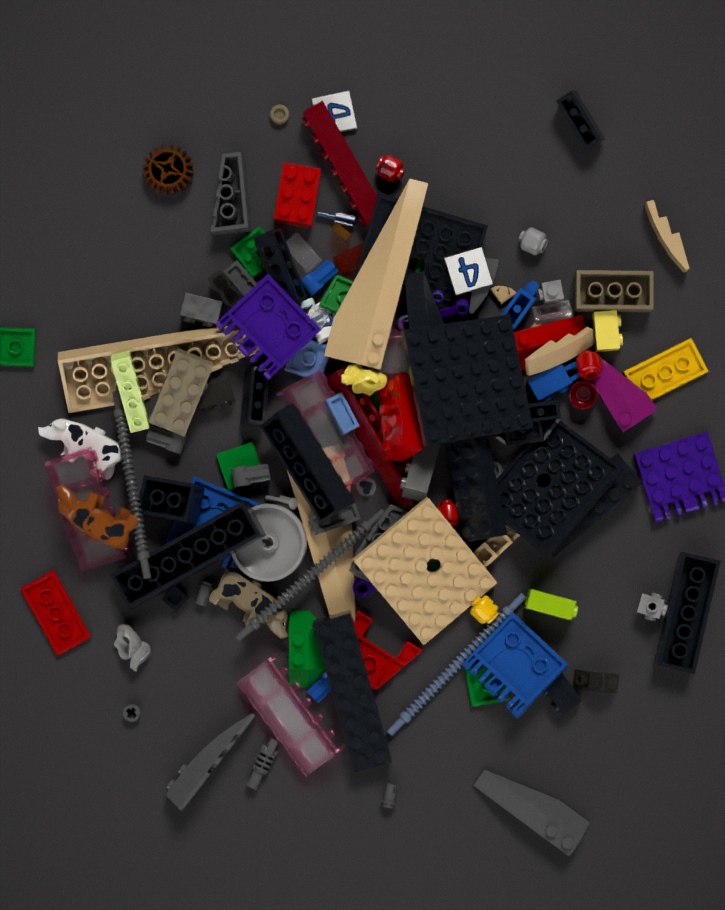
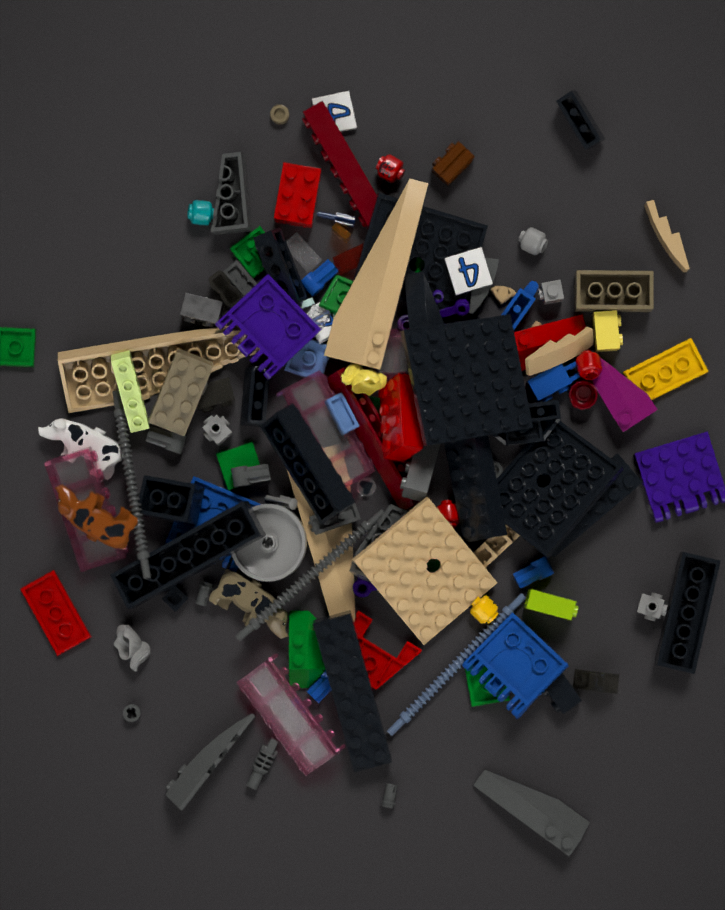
(166, 176): reddish brown gear -> none
(200, 212): none -> teal head
(223, 432): none -> light grey brick
(452, 163): none -> reddish brown brick
(536, 571): none -> blue piece
(552, 312): clear tile -> none

